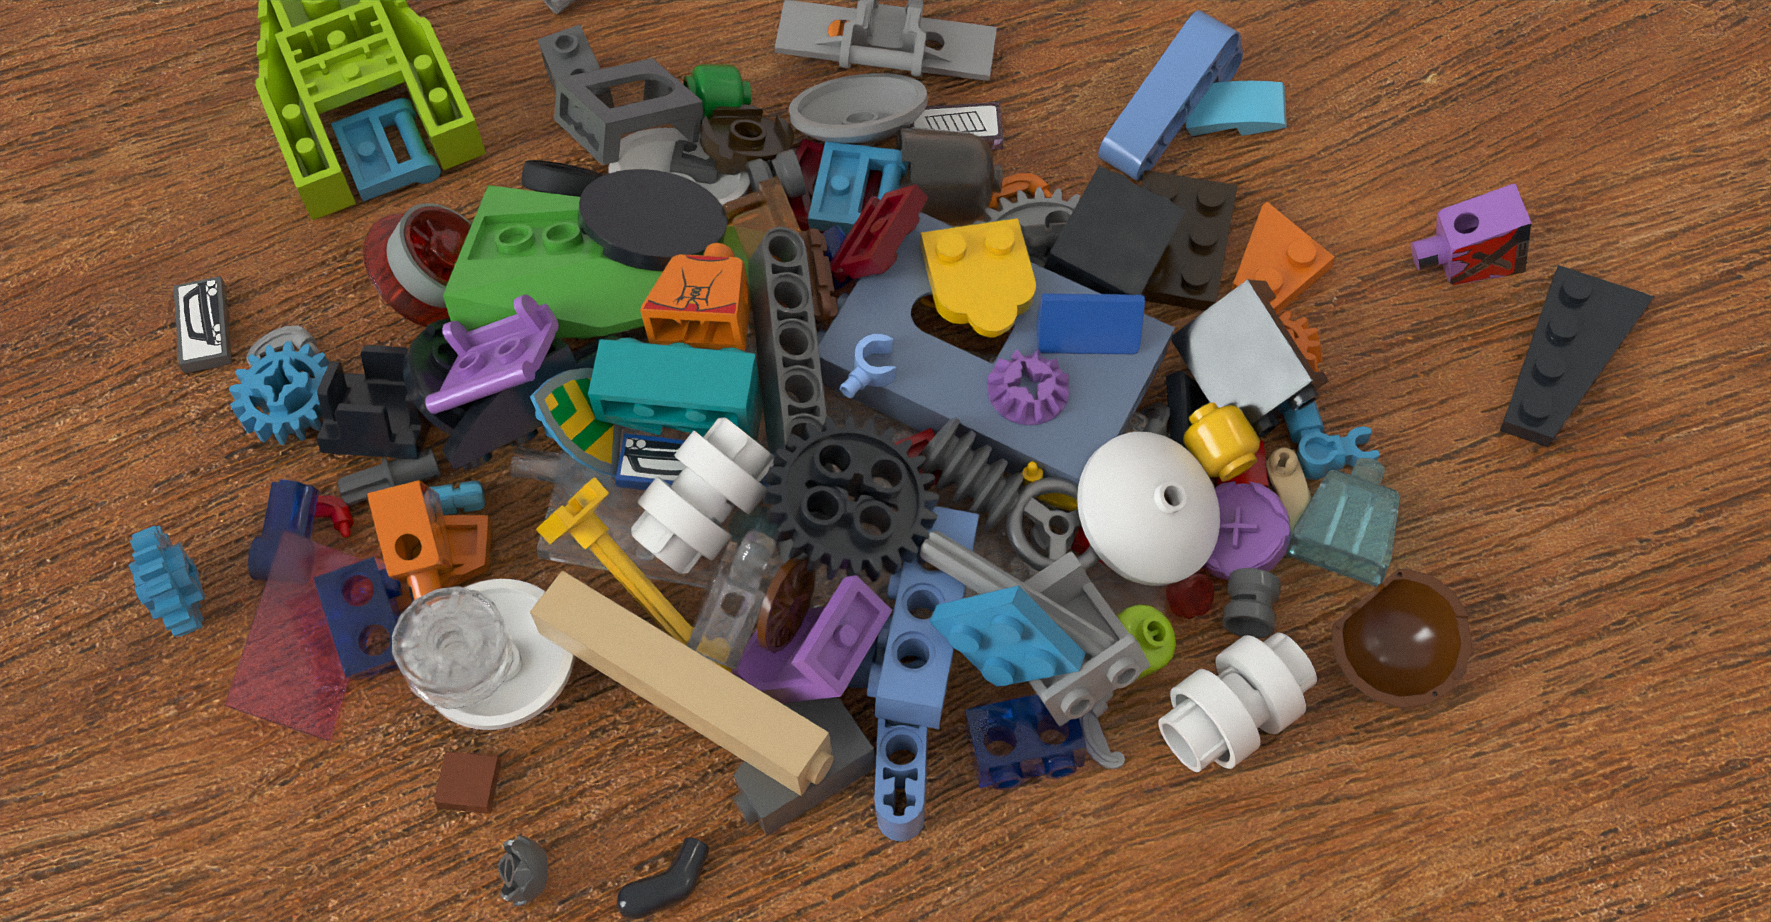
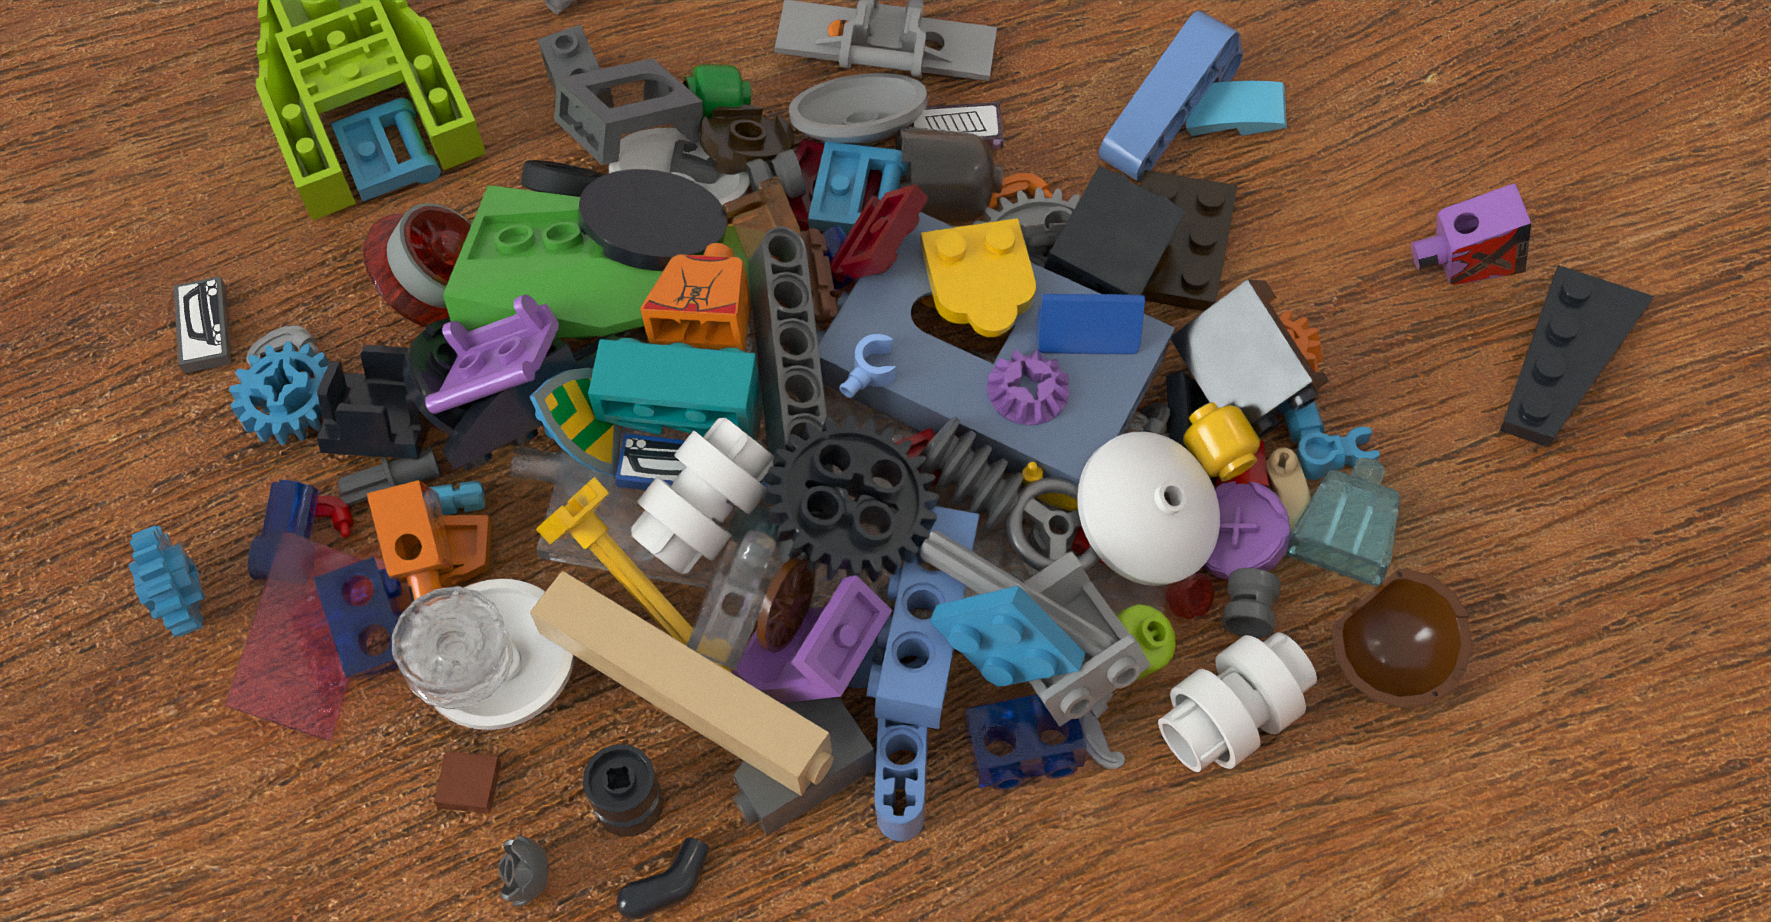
(623, 790): none -> black wheel
(1282, 257): orange wing -> none

